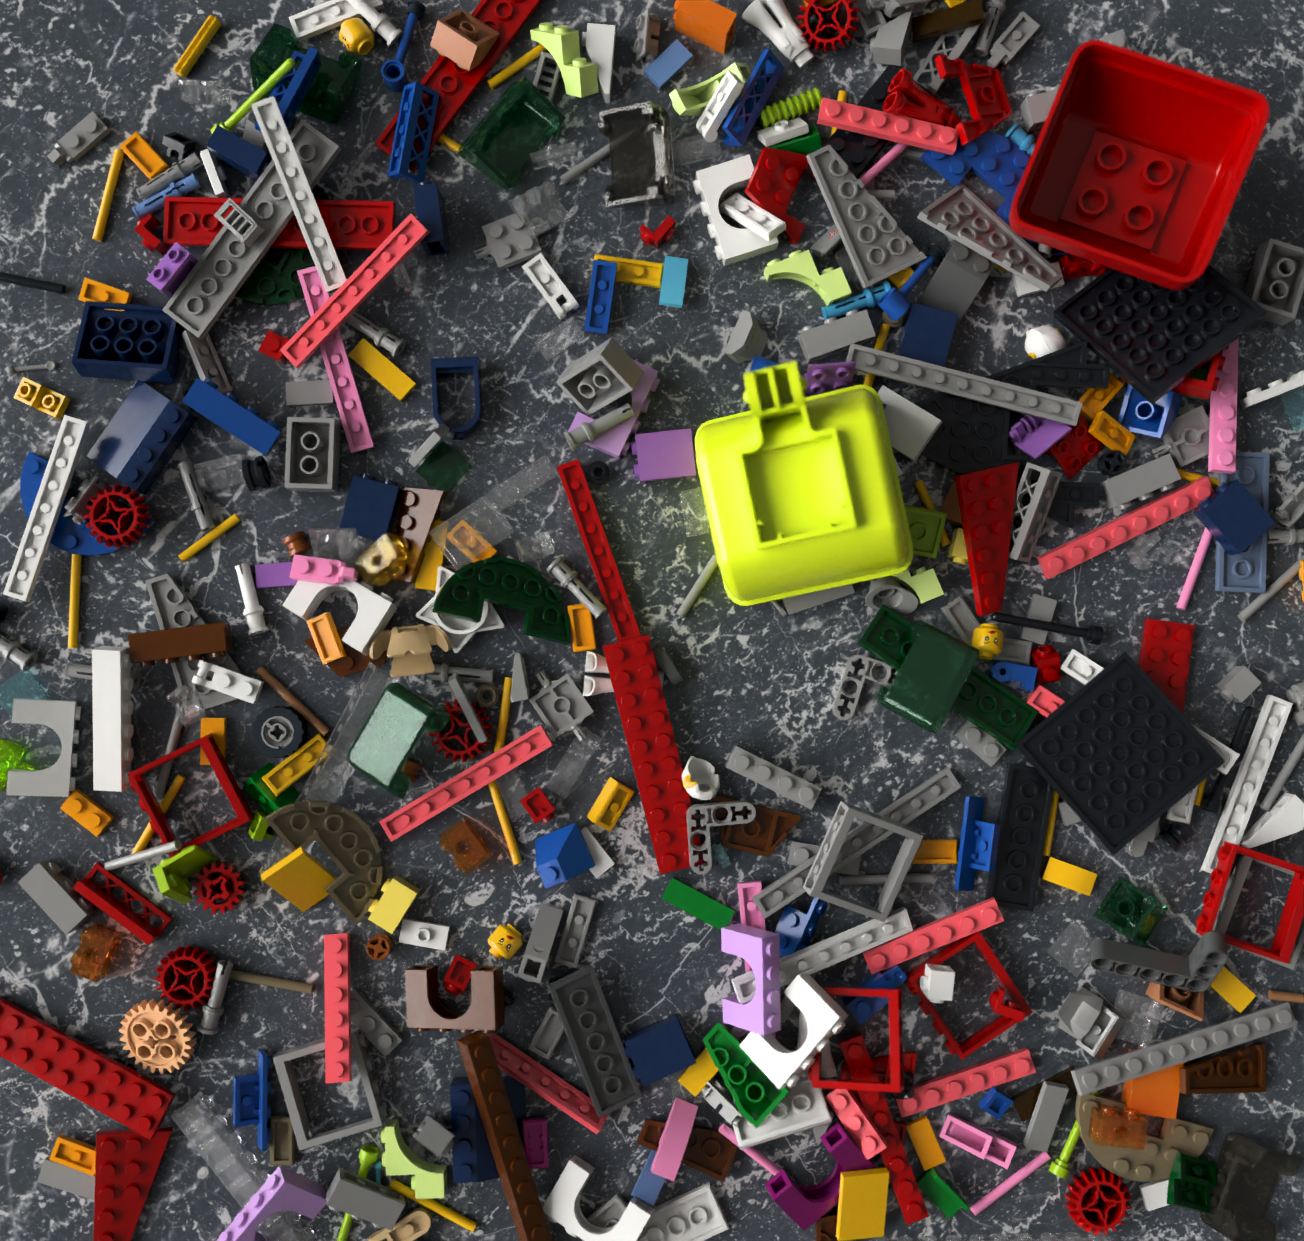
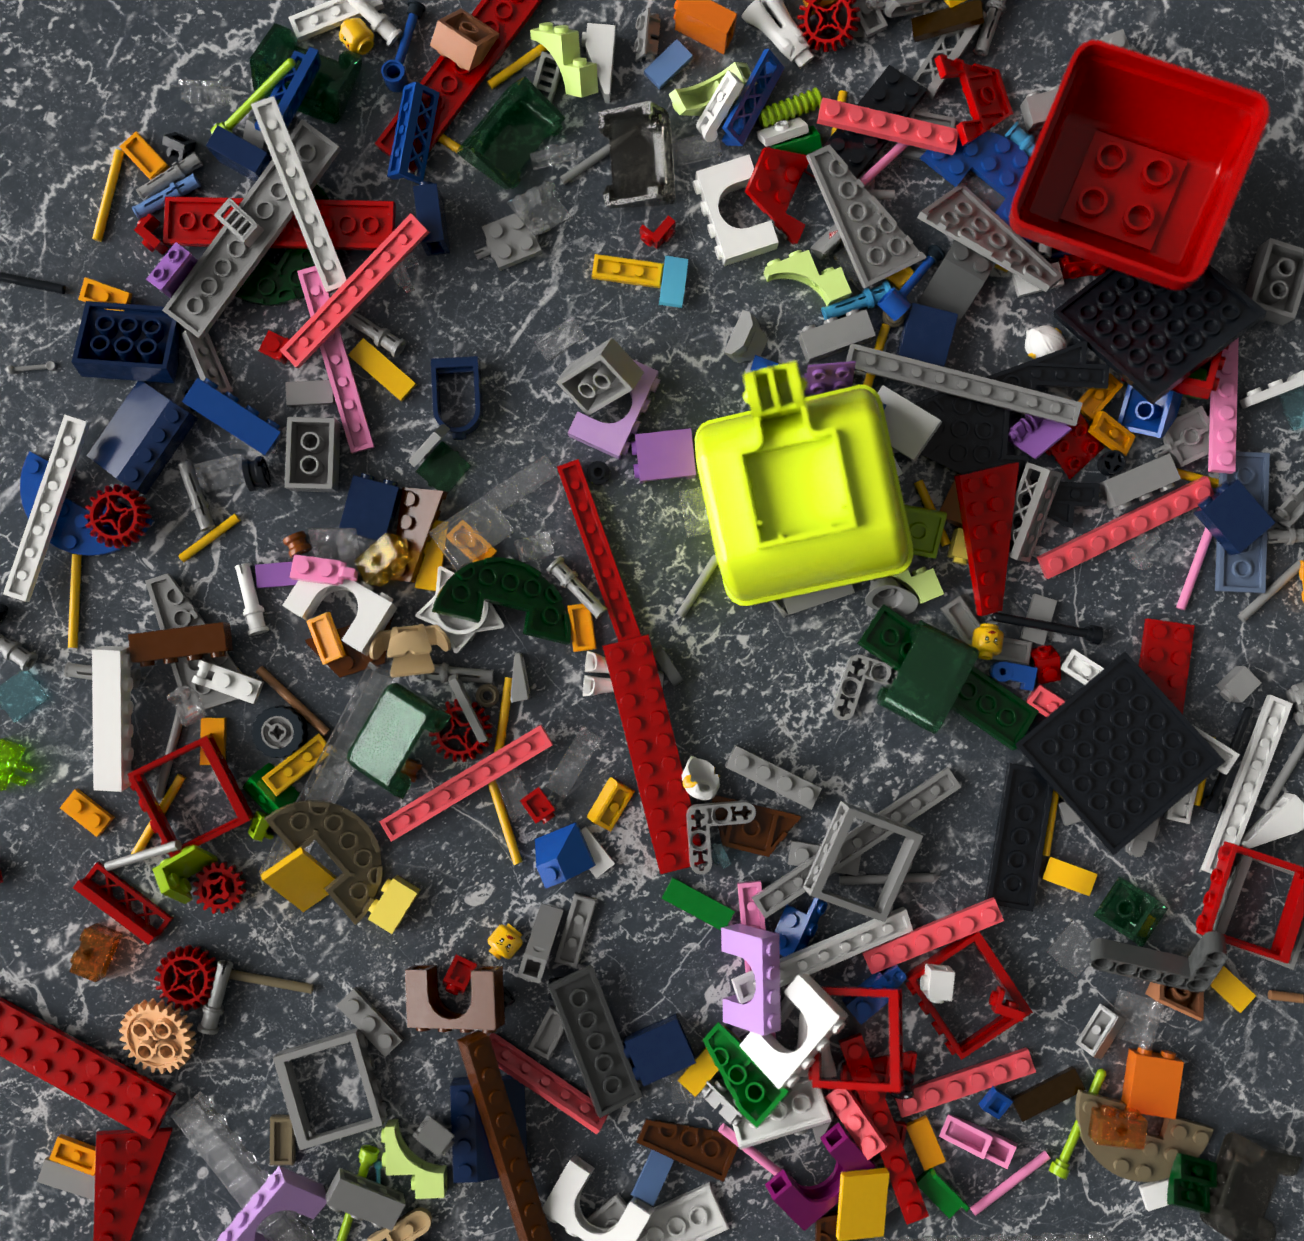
(42, 398): yellow slope -> none
(56, 896): light grey brick -> none
(57, 779): white arch -> none
(76, 506): light grey hinge -> none
(79, 140): light grey hinge -> none
(197, 46): yellow axle -> none
(215, 174): white plate -> none
(250, 1100): blue bracket -> none
(337, 1008): coral plate -> none
(375, 948): dark orange wheel -> none
(424, 934): white plate -> none
(434, 1206): yellow bar -> none
(461, 833): clear orange brick -> none
(536, 1142): dark pink plate -> none
(550, 285): white plate -> none
(561, 705): light grey plate -> none
(588, 431): light grey pin -> none
(600, 297): blue plate -> none
(674, 1139): bright pink slope -> none
(752, 216): white tile -> none
(892, 40): light grey slope -> none
(913, 102): red piece -> none
(936, 852): light orange tile -> none
(977, 844): blue bracket -> none
(980, 743): light grey plate -> none
(1012, 40): light grey hinge -> none
(1045, 1116): light grey tile -> none
(1079, 1012): light grey slope -> none
(1115, 1200): red gear -> none
(1175, 836): black wheel -> none
(1183, 1048): light grey plate -> none
(1230, 1072): reddish brown wing -> none

